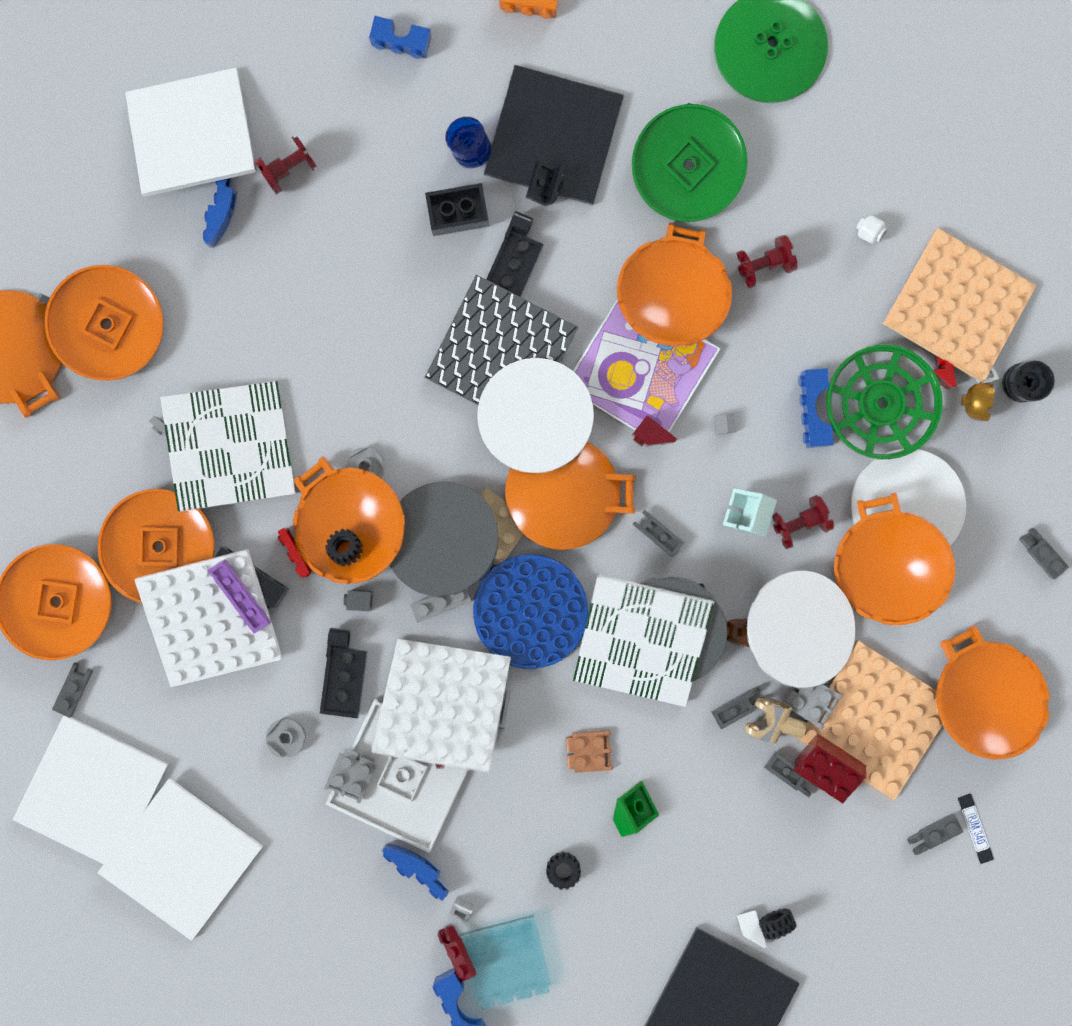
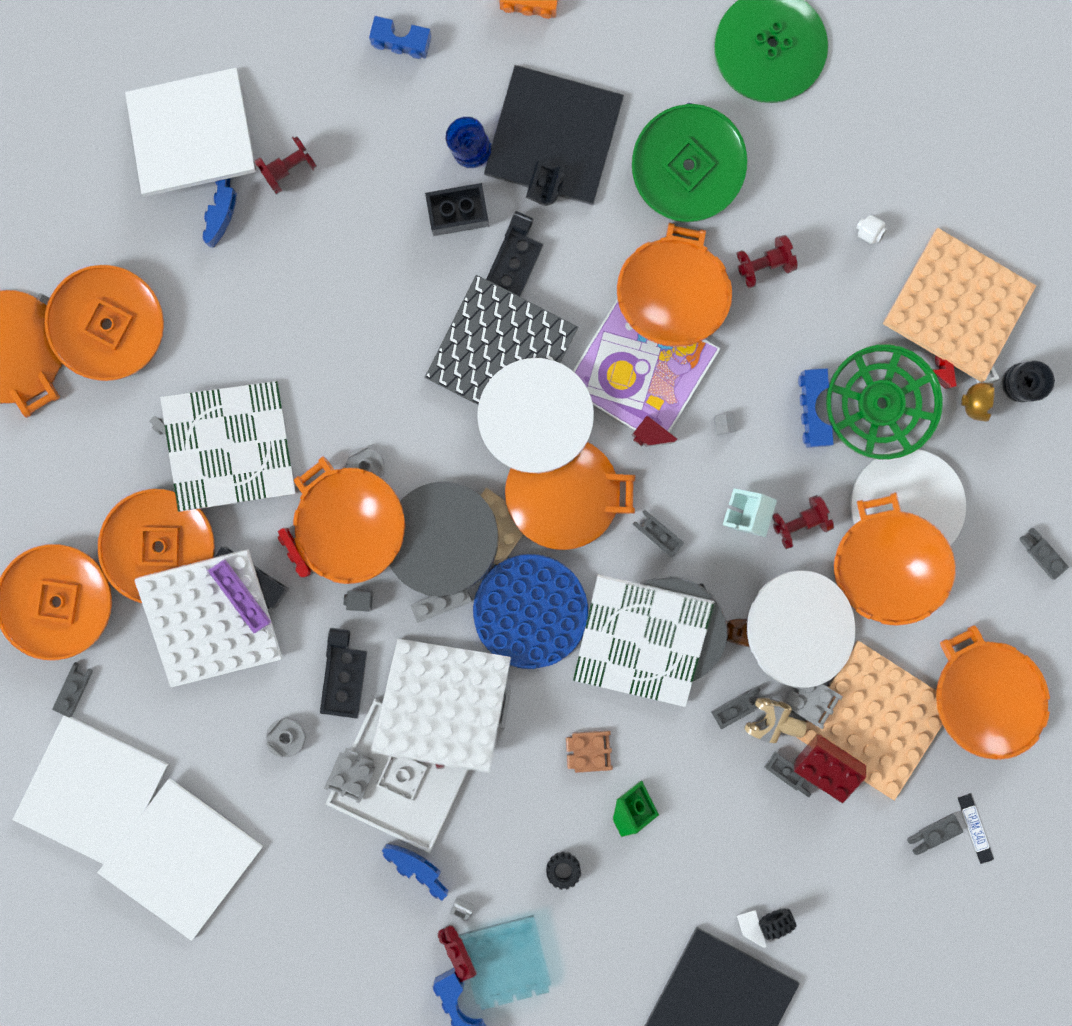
(337, 540): black tyre -> none

